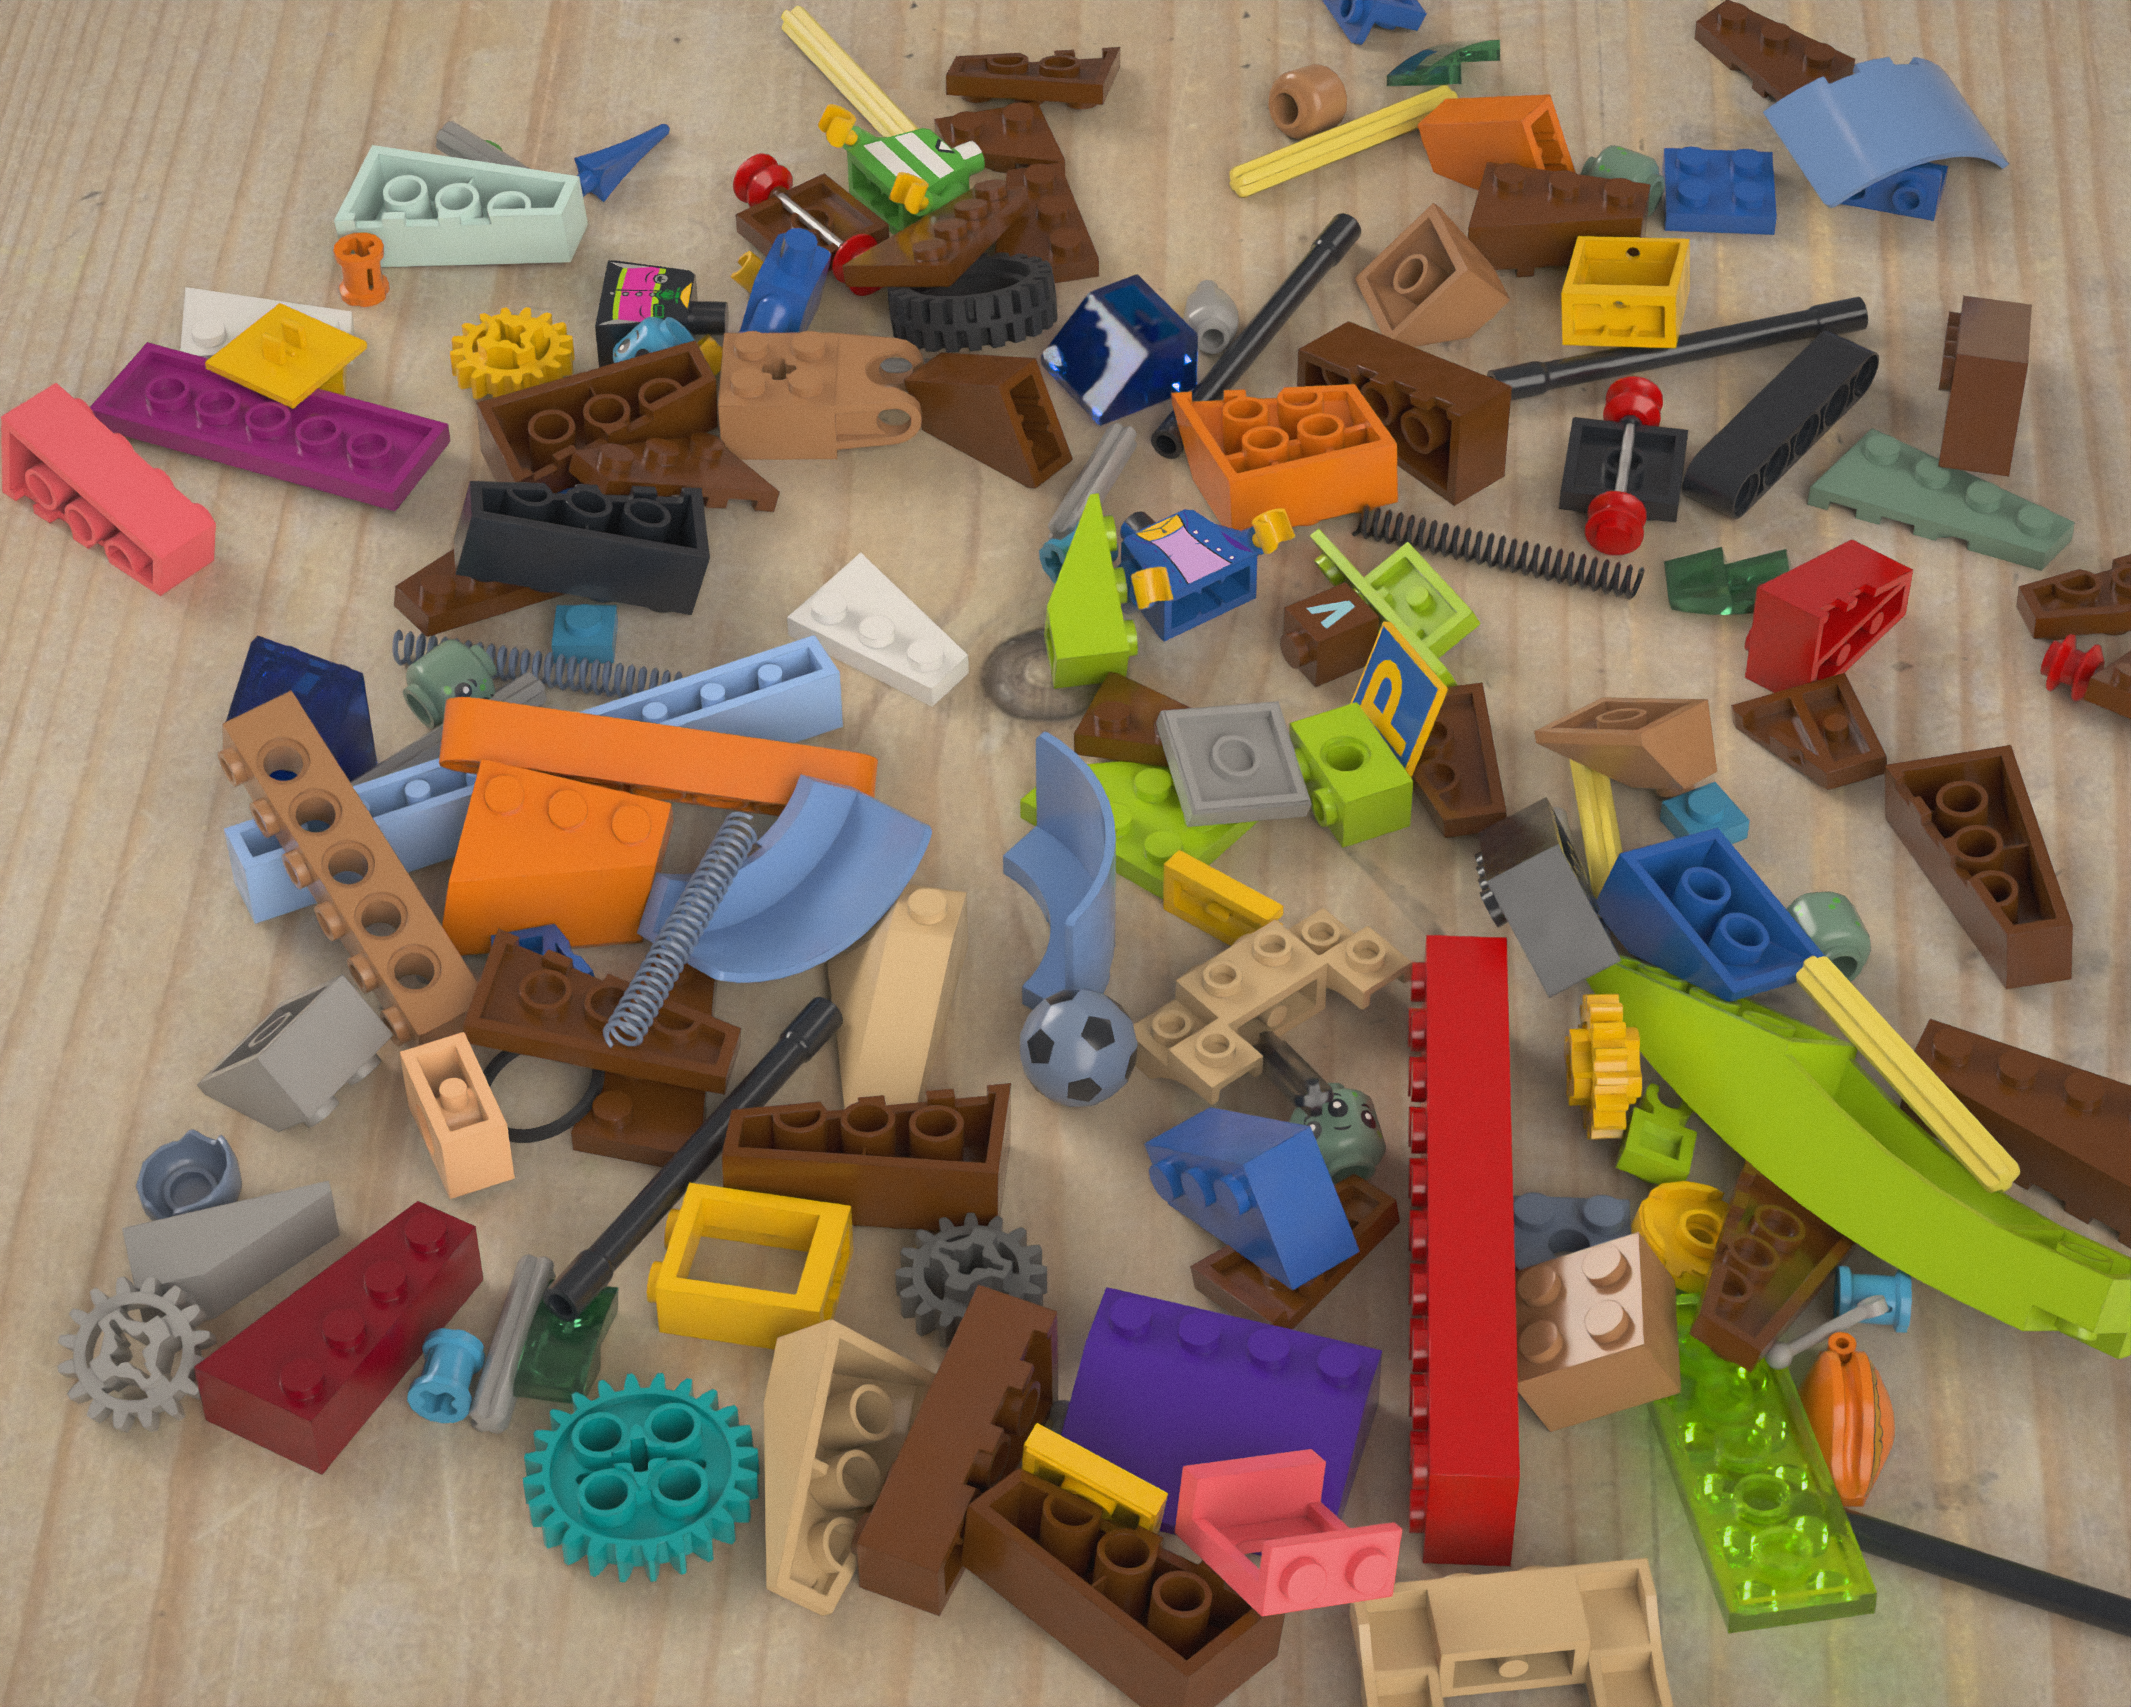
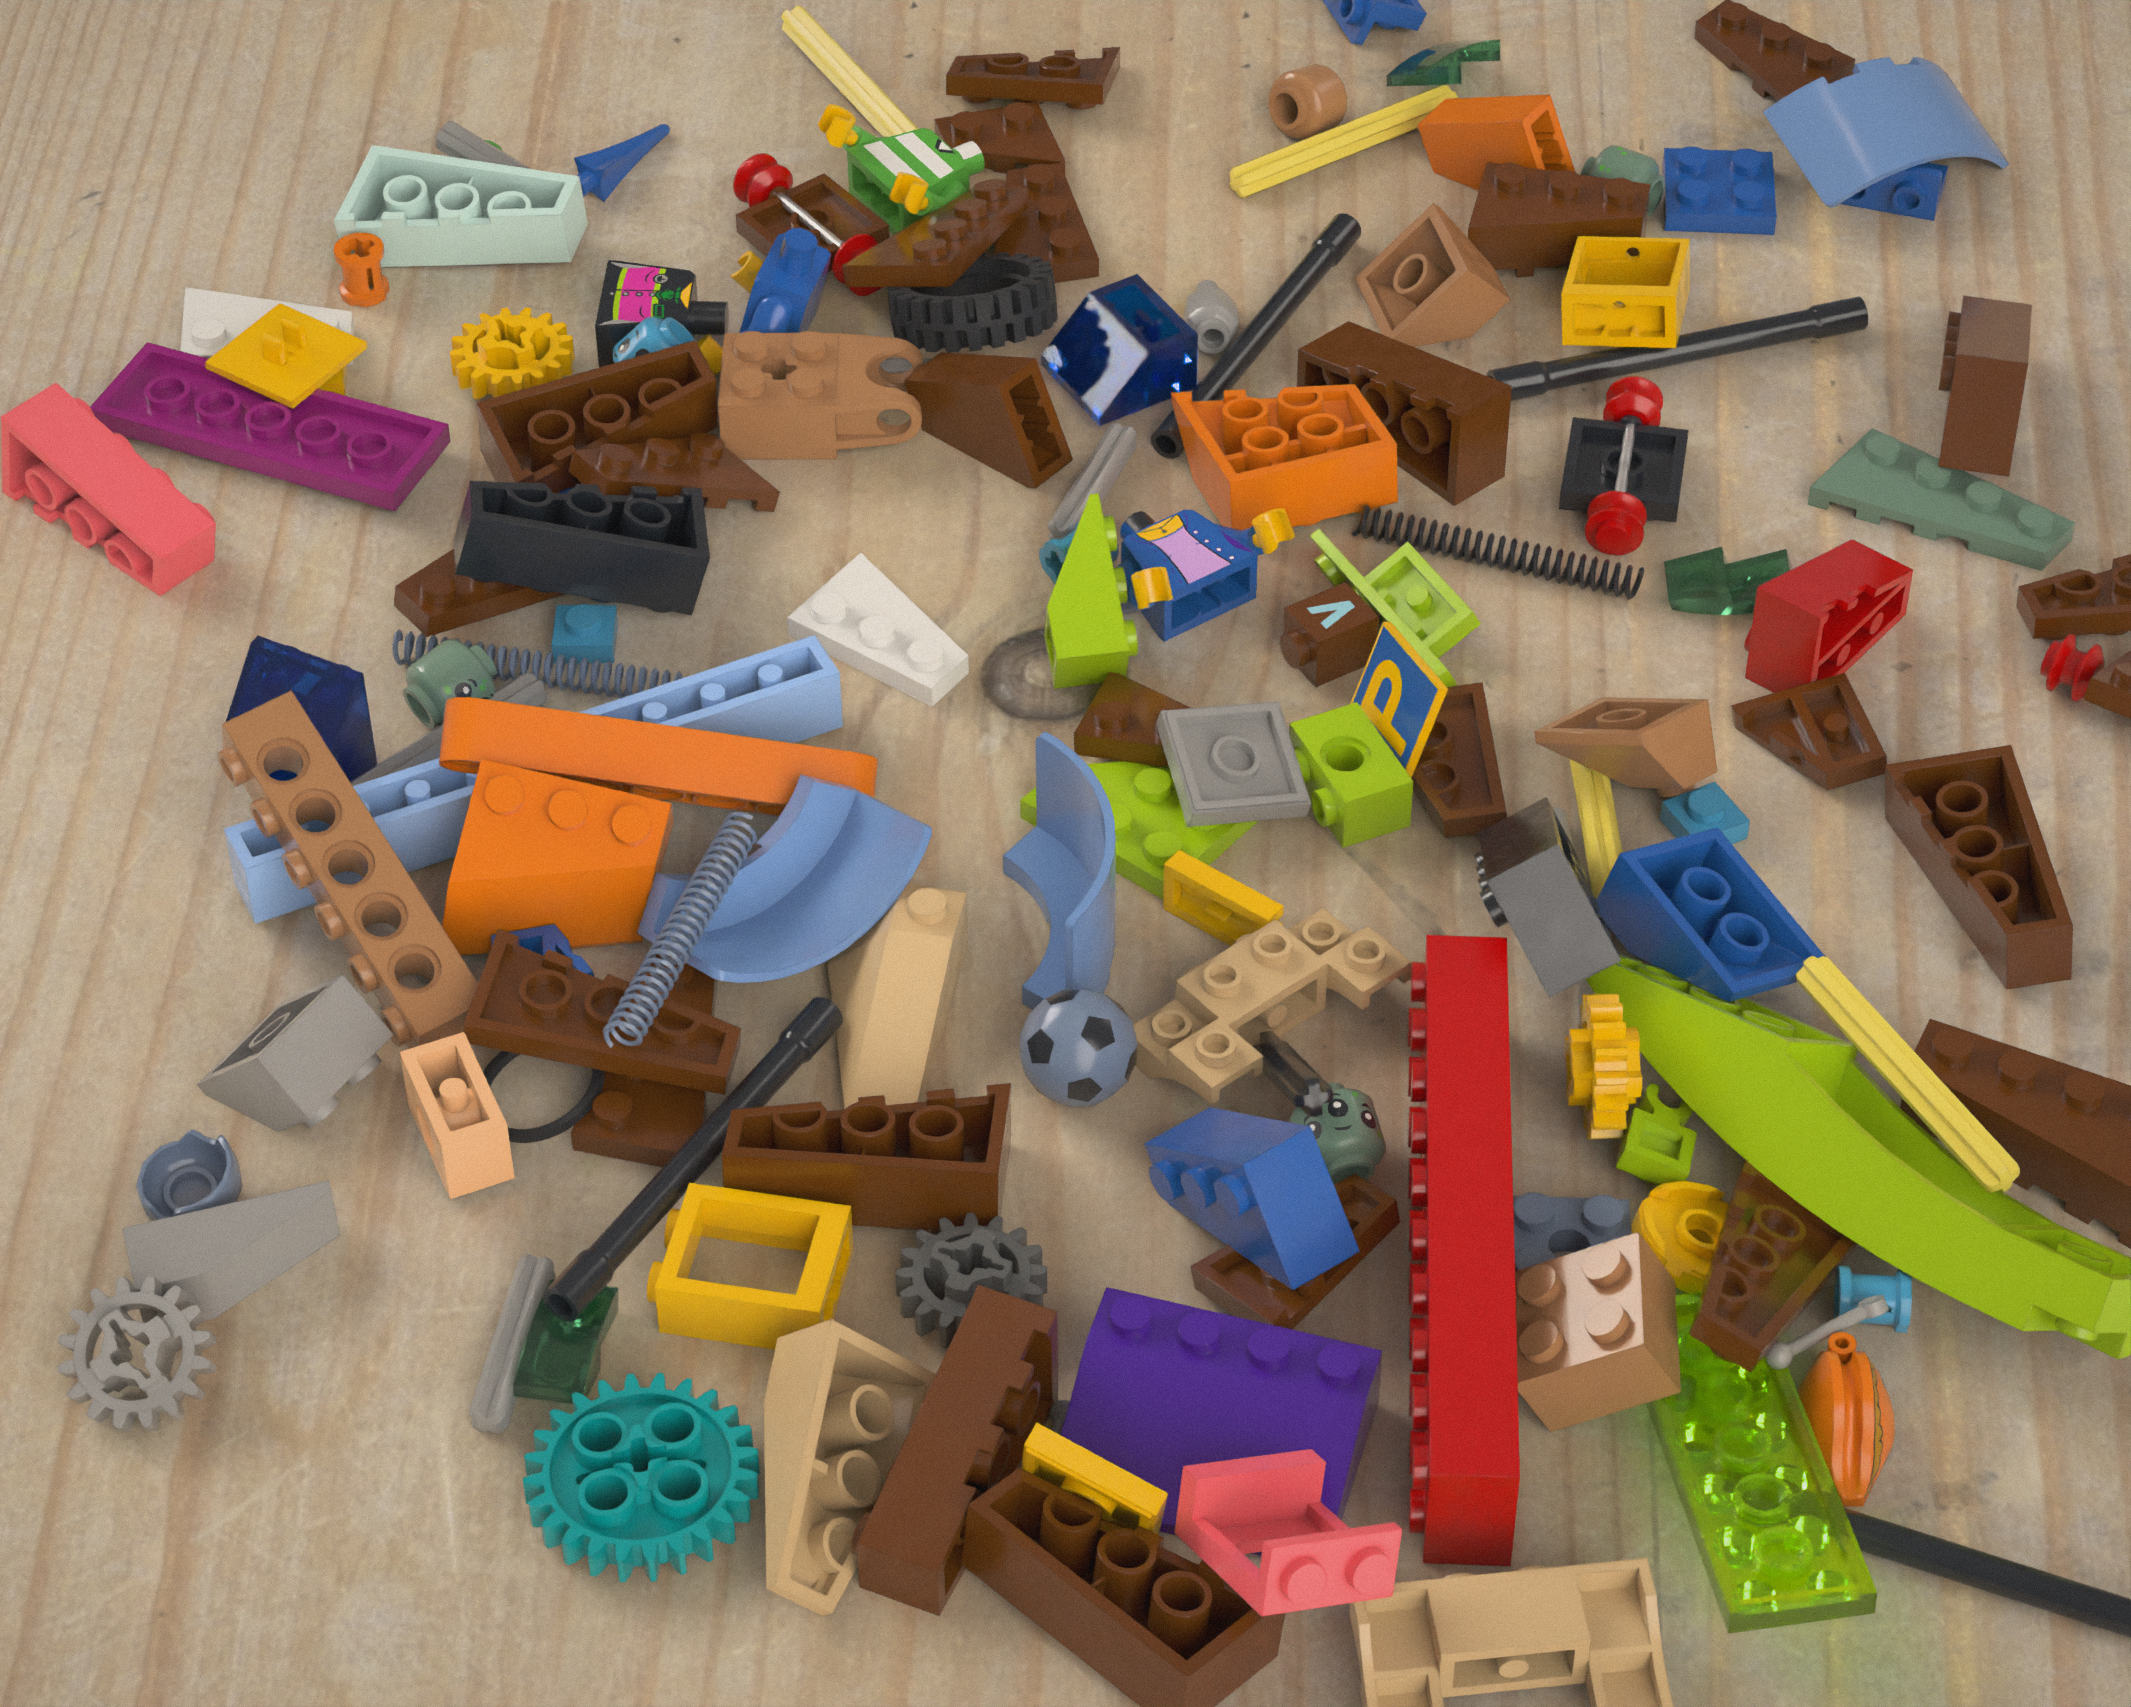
(343, 1340): dark red wedge -> none
(444, 1384): dark azure bush -> none
(1780, 424): black beam -> none
(1834, 928): sand green head -> none

